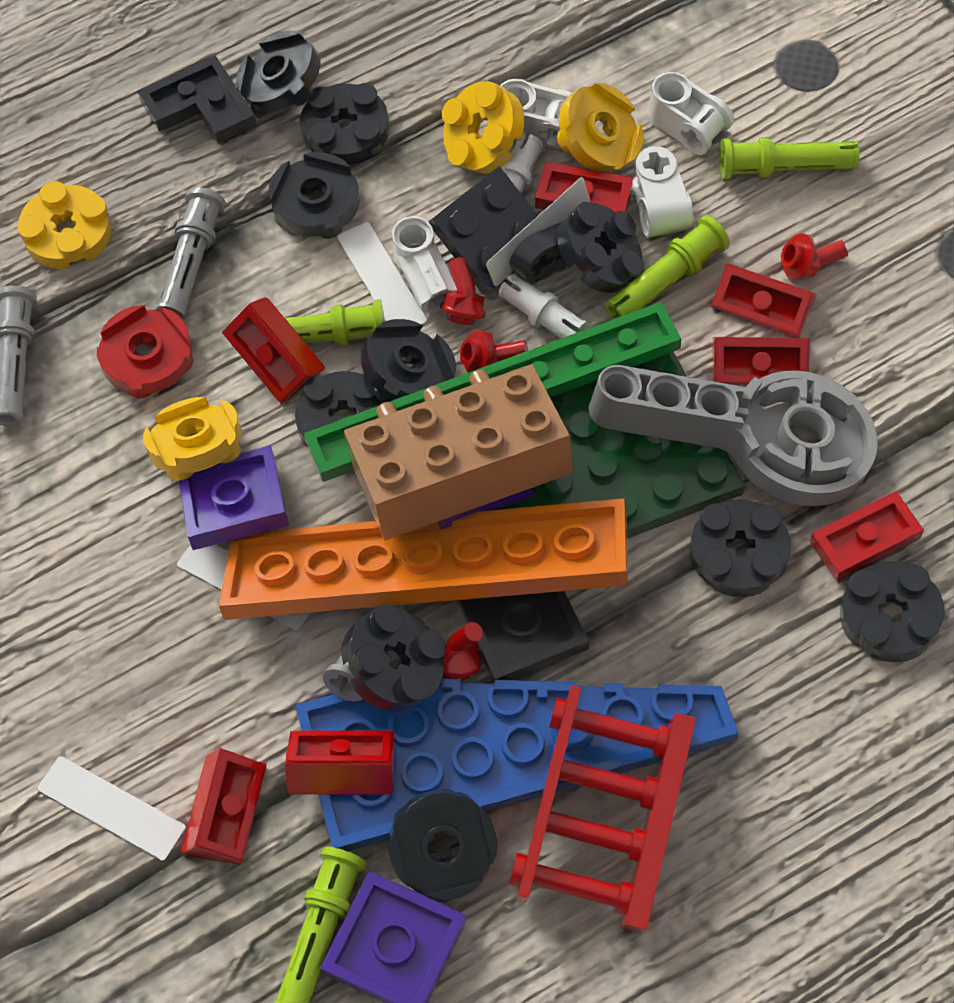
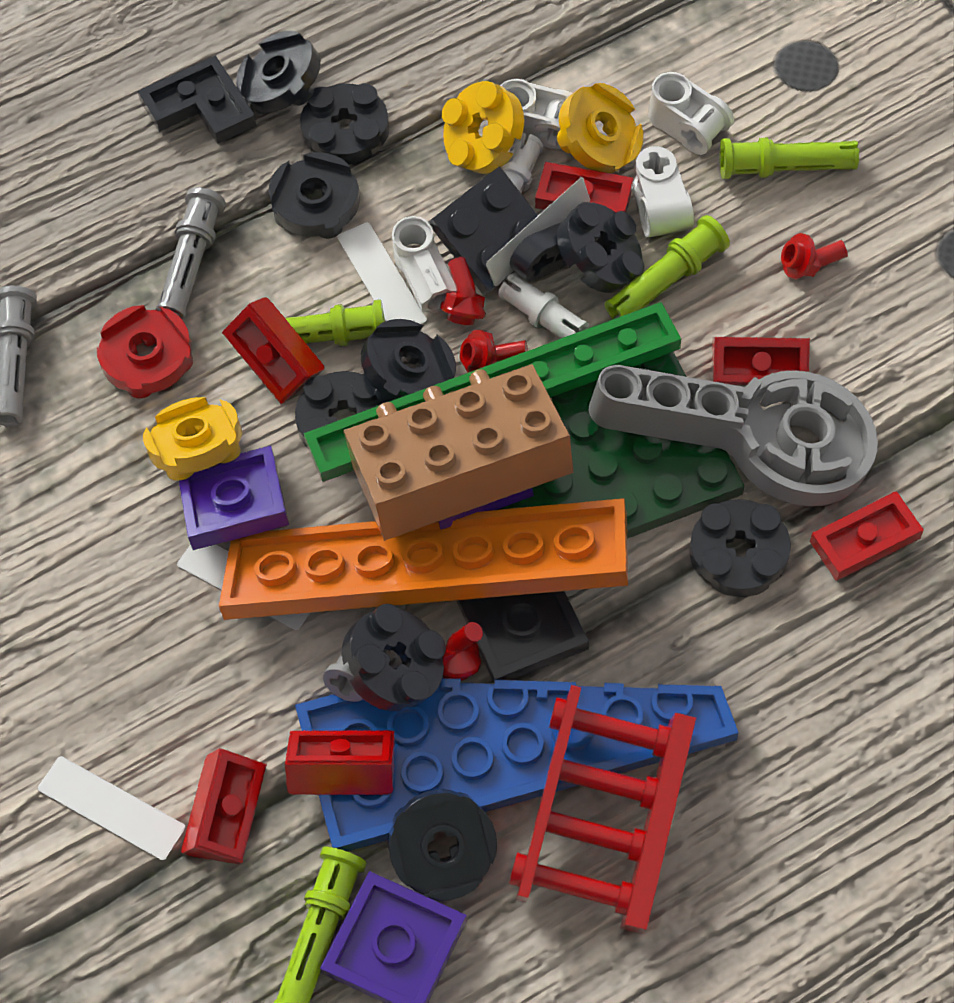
(59, 204): yellow plate -> none
(763, 300): red slope -> none
(896, 583): black plate -> none

